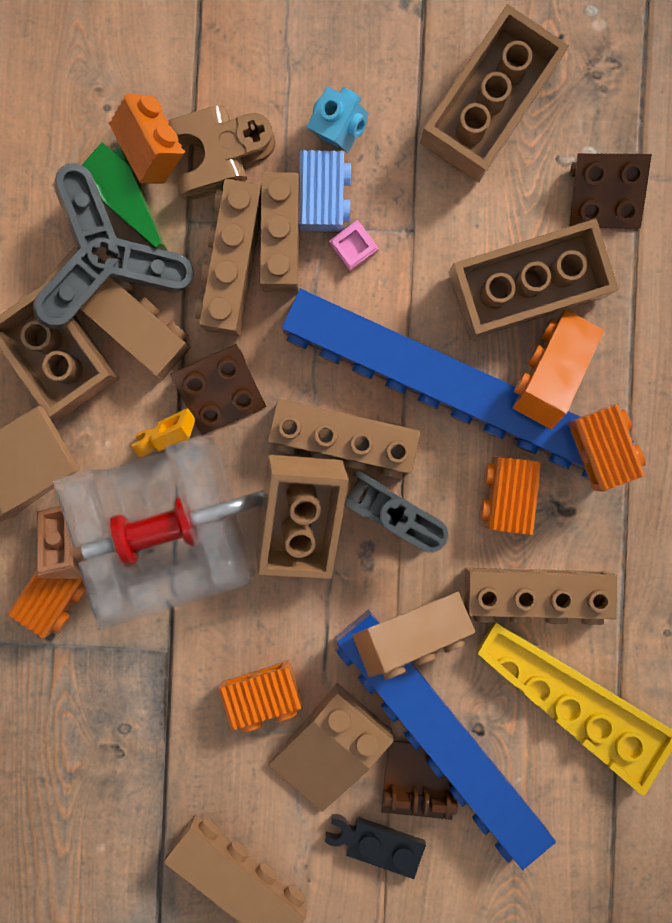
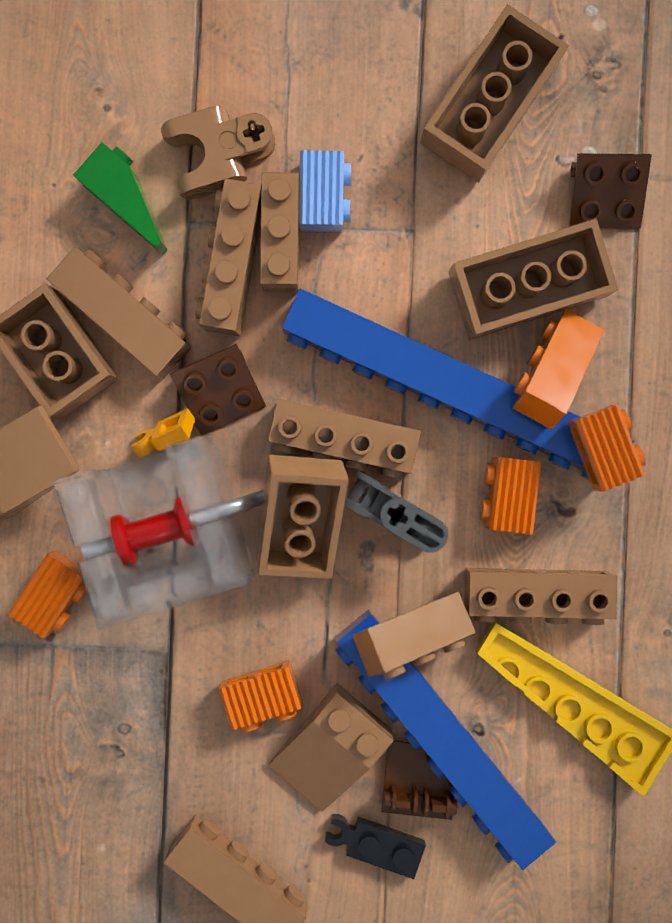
(54, 547): nougat slope -> none
(83, 272): dark grey piece -> none
(146, 138): orange brick -> none
(338, 118): medium azure brick -> none
(353, 245): bright pink tile -> none

